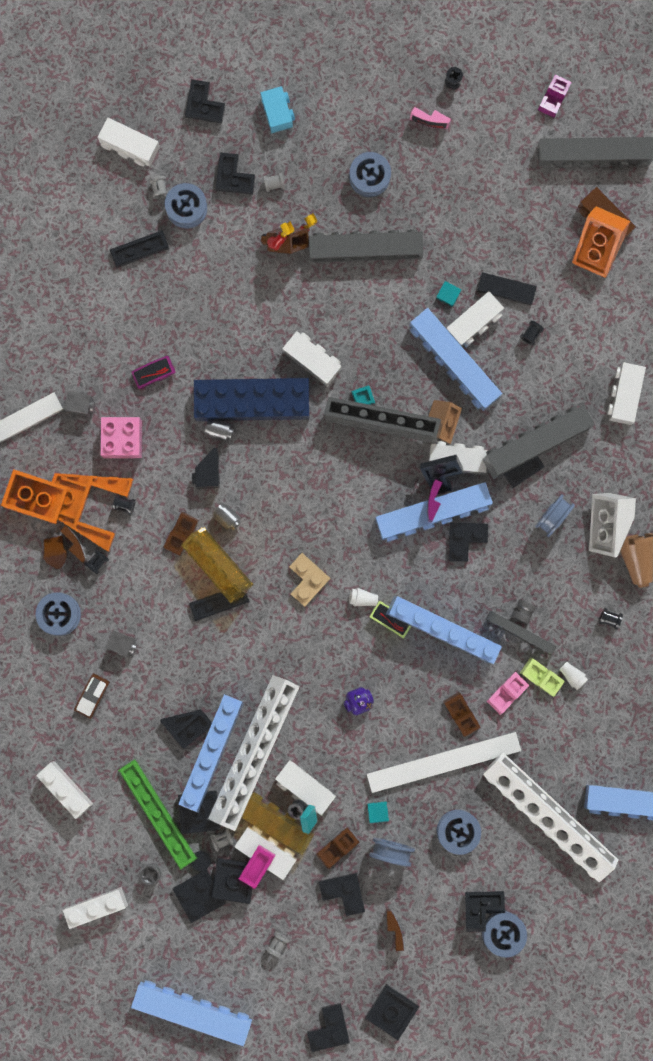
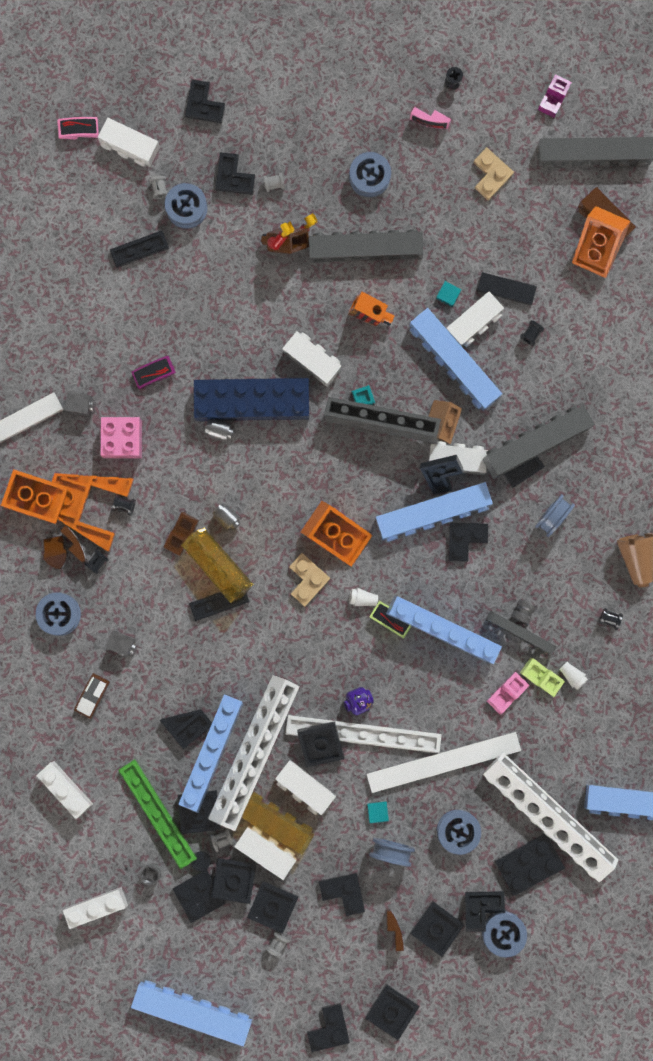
(77, 127): none -> slope
(207, 471): black slope -> none
(257, 866): dark pink tile -> none
(272, 907): none -> black plate
(277, 110): medium azure brick -> none
(292, 810): black bush -> none
(308, 819): teal tile -> none
(320, 744): none -> black plate
(336, 533): none -> orange slope
(337, 848): reddish brown slope -> none
(363, 309): none -> orange torso
(372, 734): none -> white tile
(432, 505): magenta slope -> none
(437, 928): none -> black plate
(461, 714): reddish brown slope -> none
(496, 173): none -> tan plate
(529, 864): none -> black plate
(610, 522): white slope -> none
(626, 393): white brick -> none

